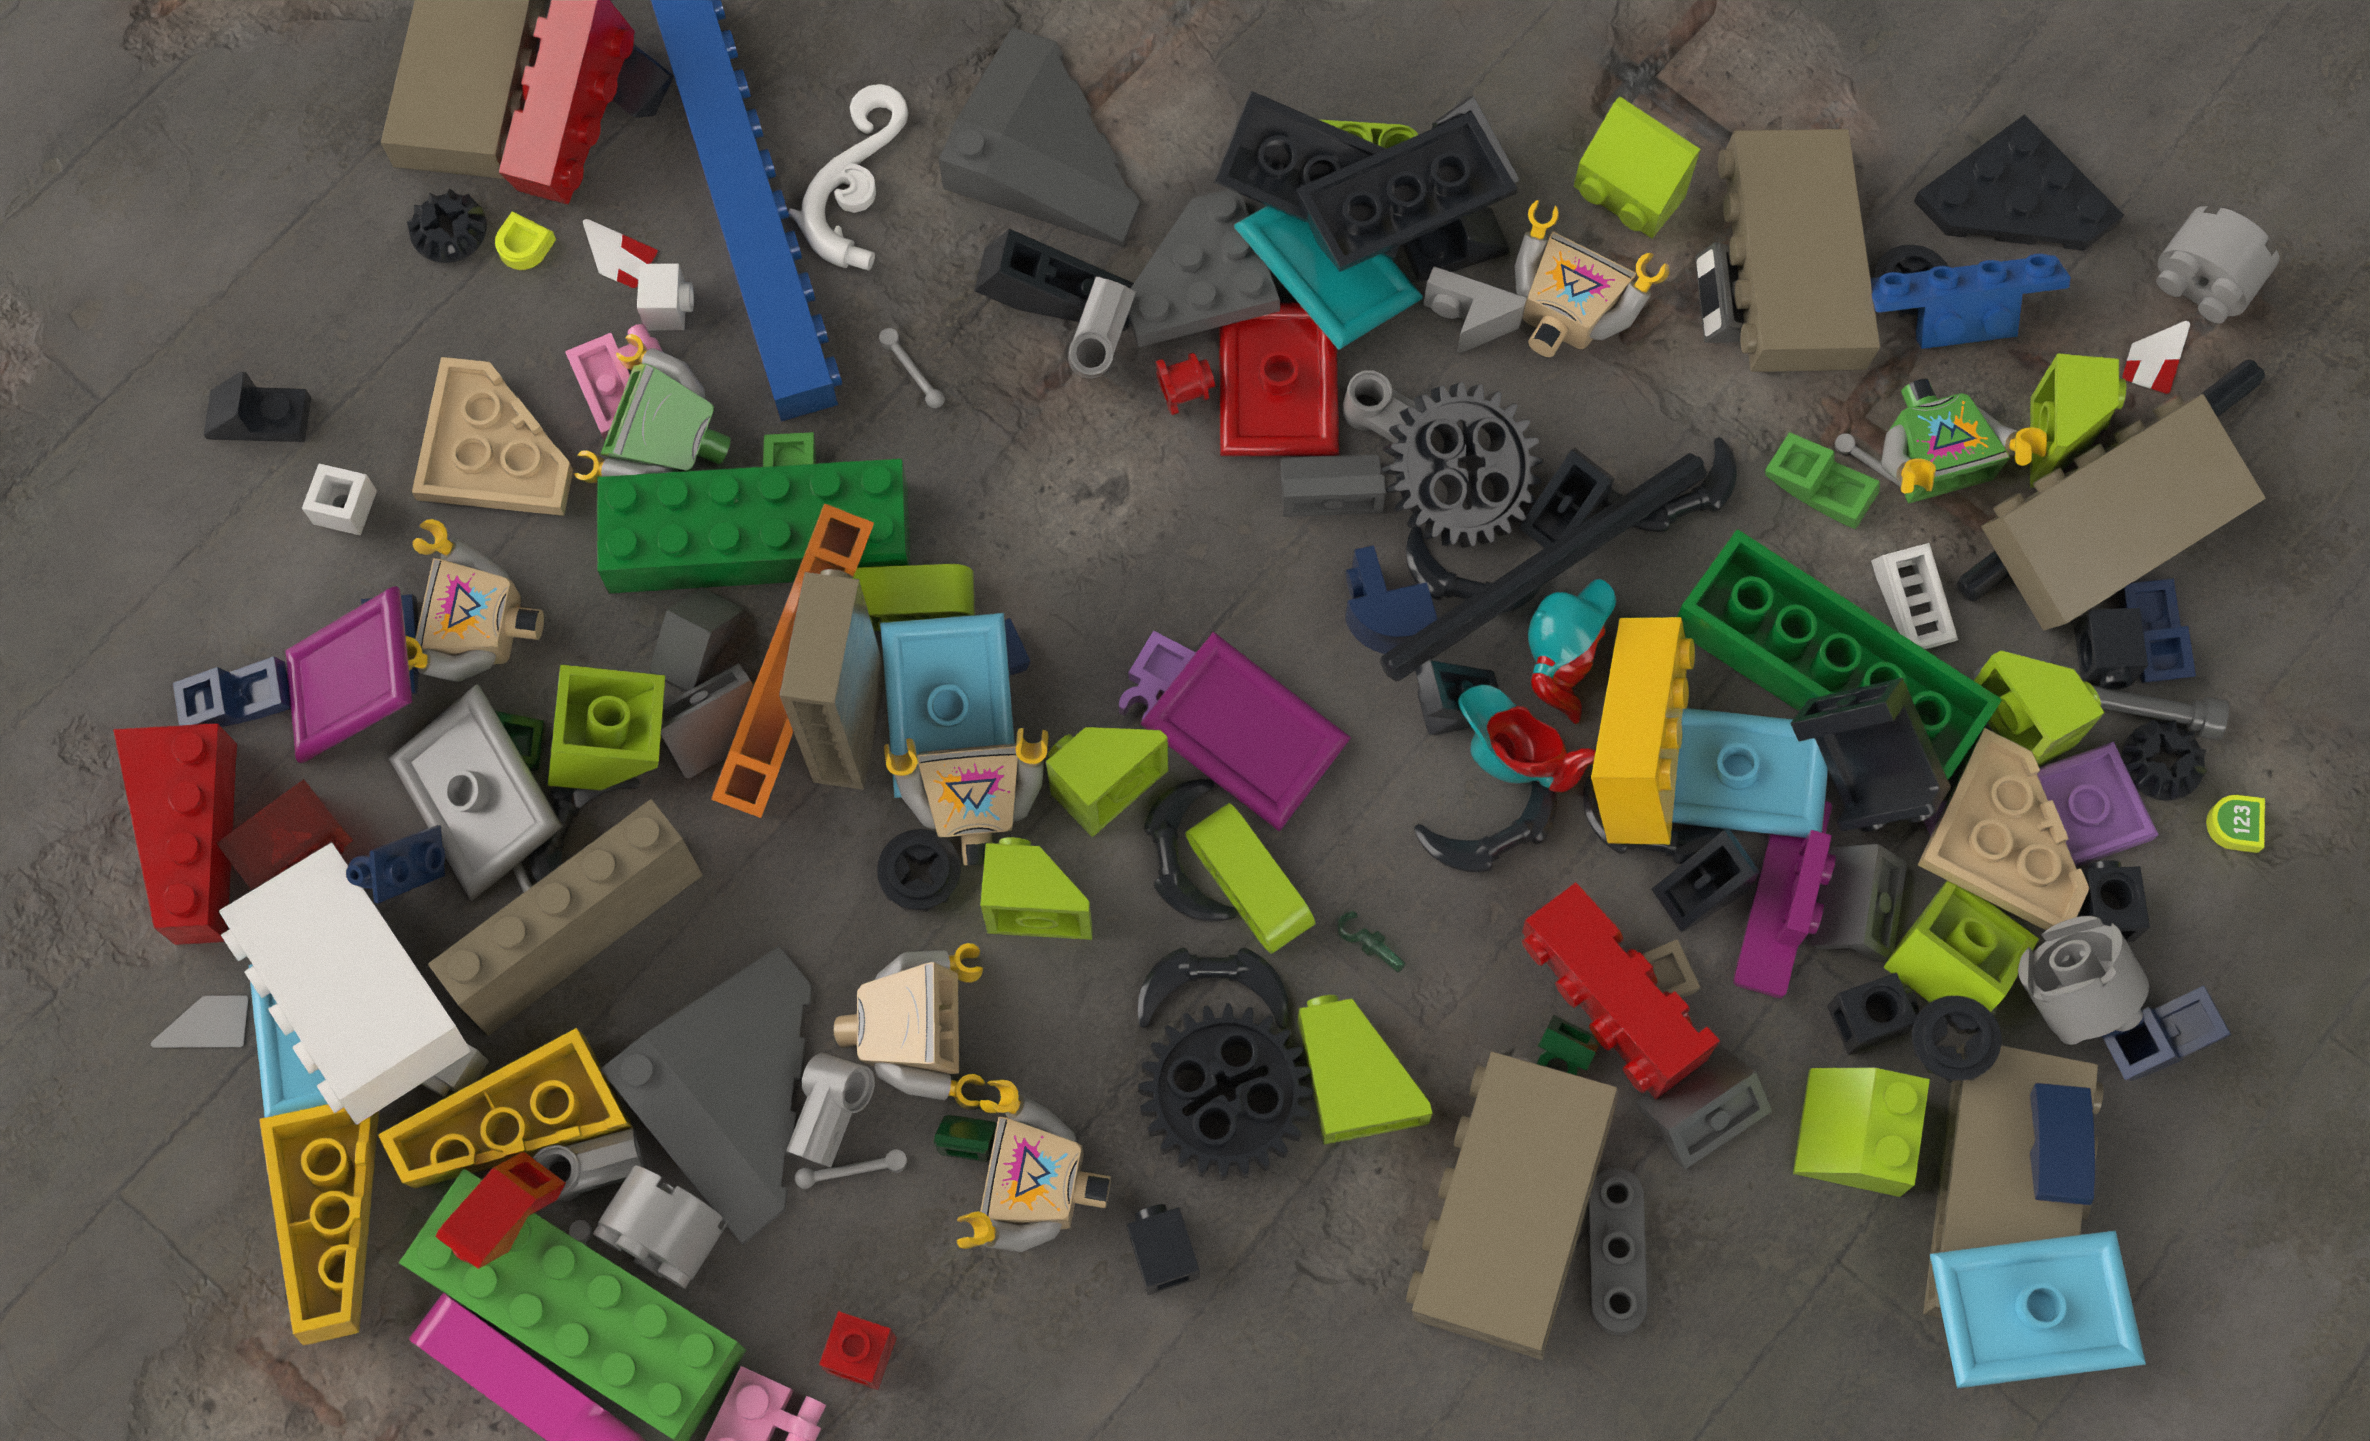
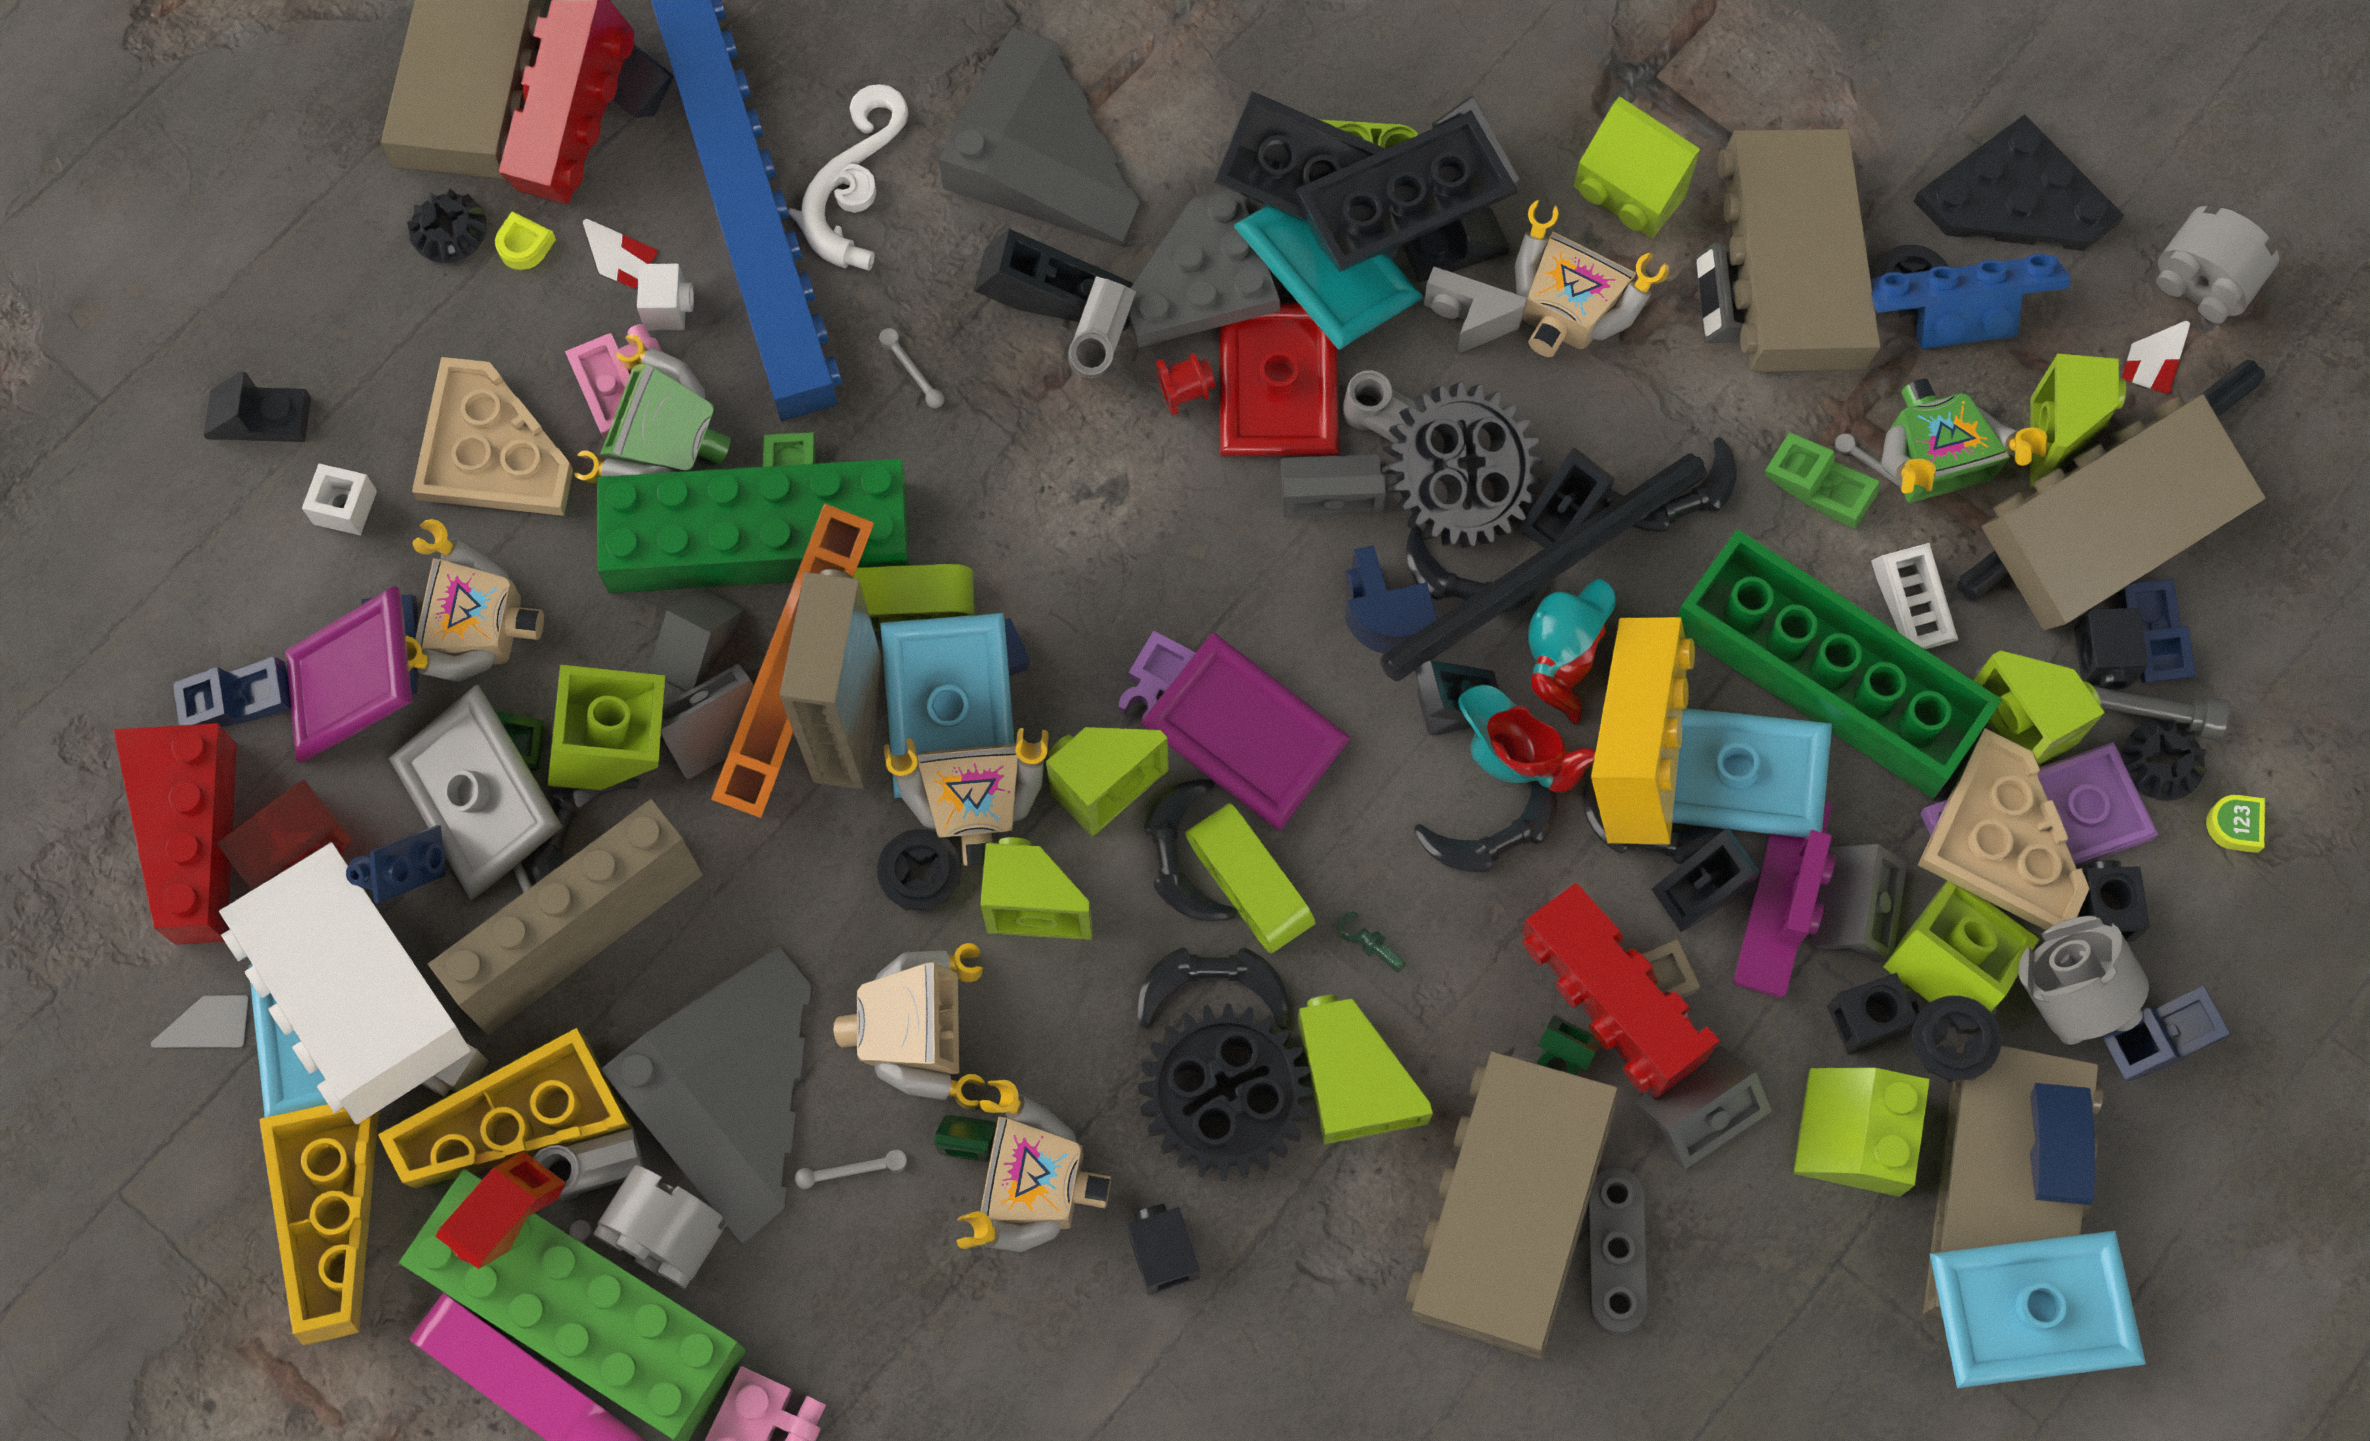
(833, 1093): light grey piece -> none
(858, 1350): red brick -> none
(1875, 754): black panel -> none

